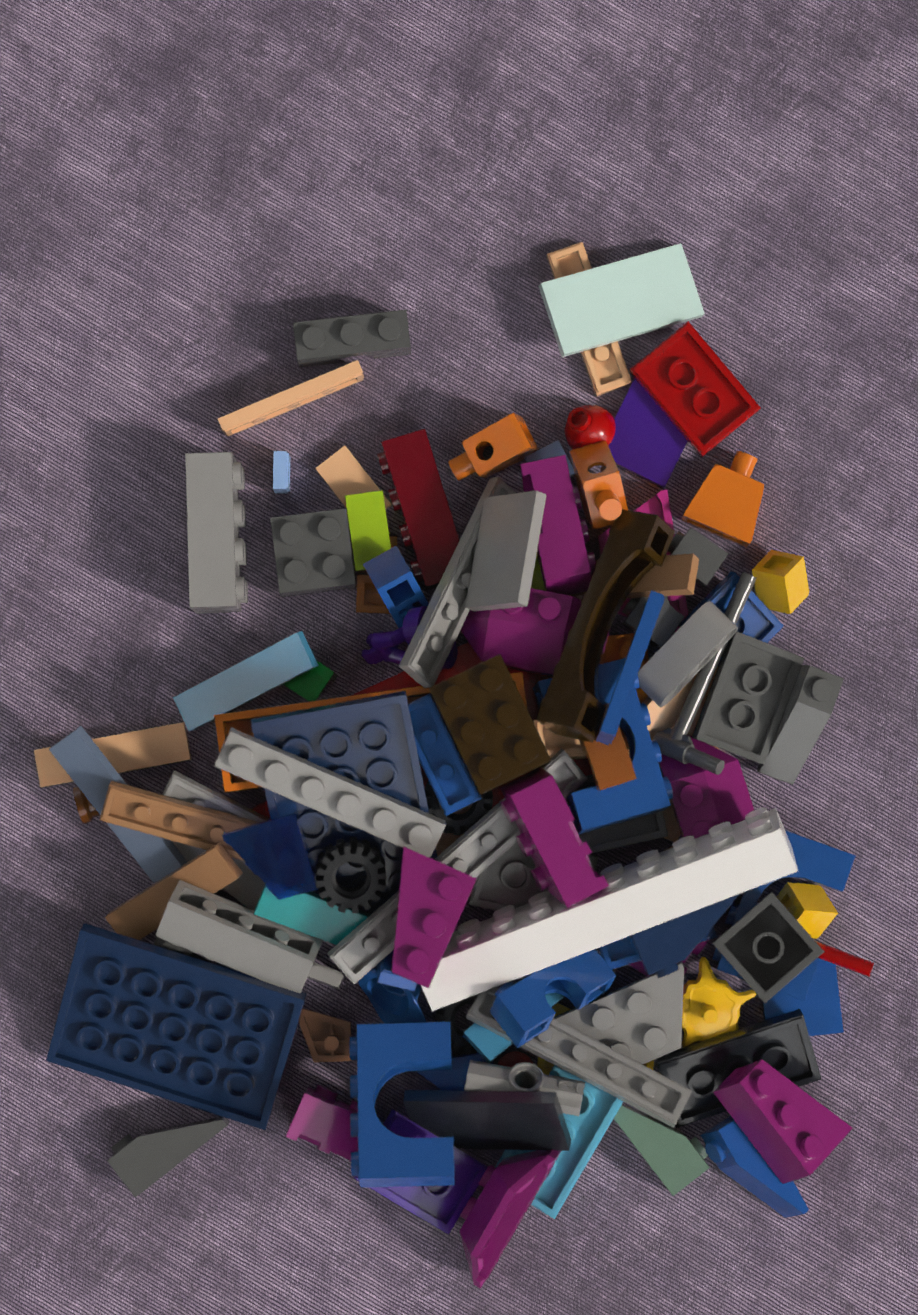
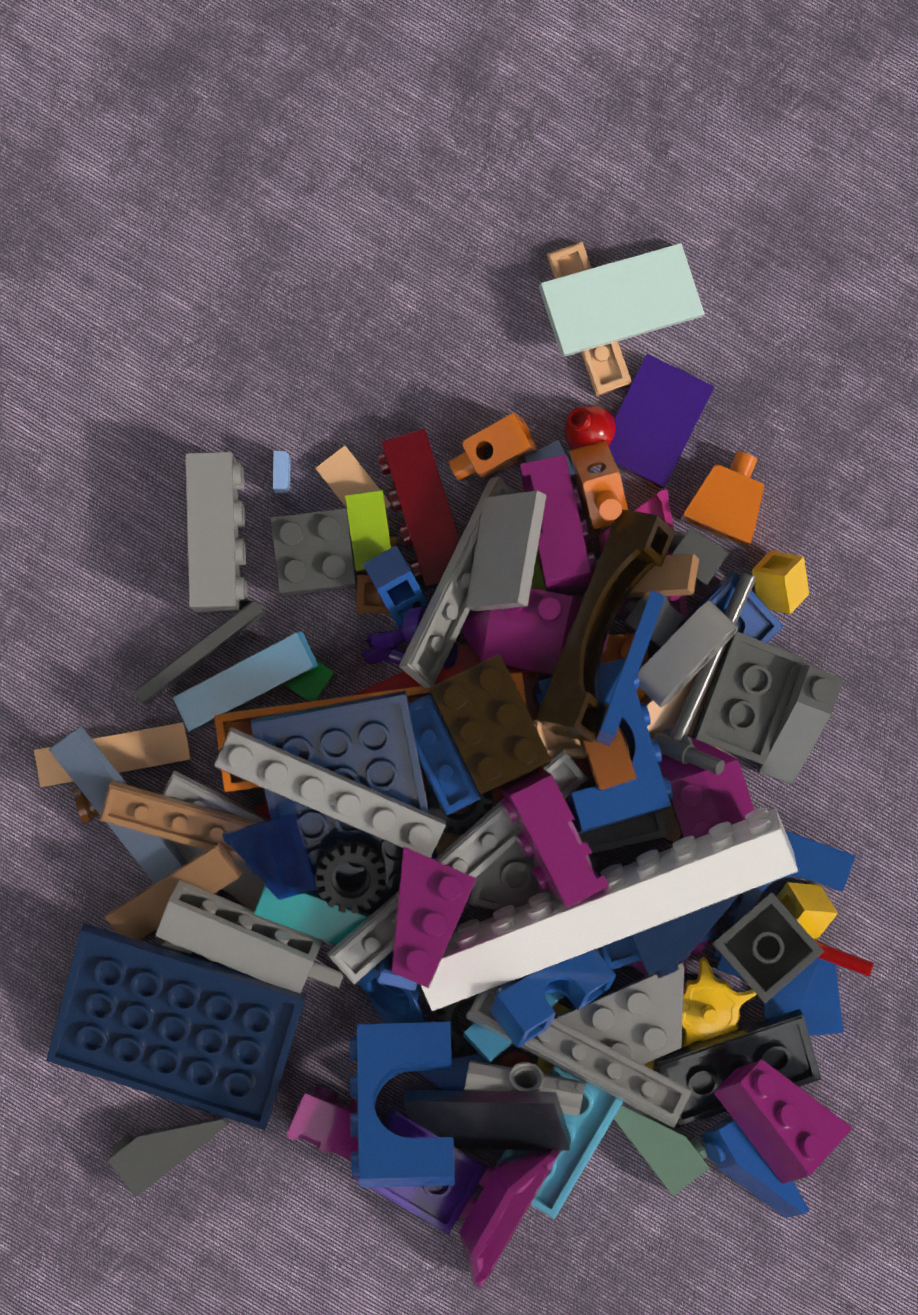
(199, 652): none -> dark grey tile
(291, 398): light nougat tile -> none
(325, 1036): nougat piece -> none
(356, 335): dark grey arch -> none
(695, 389): red tile -> none

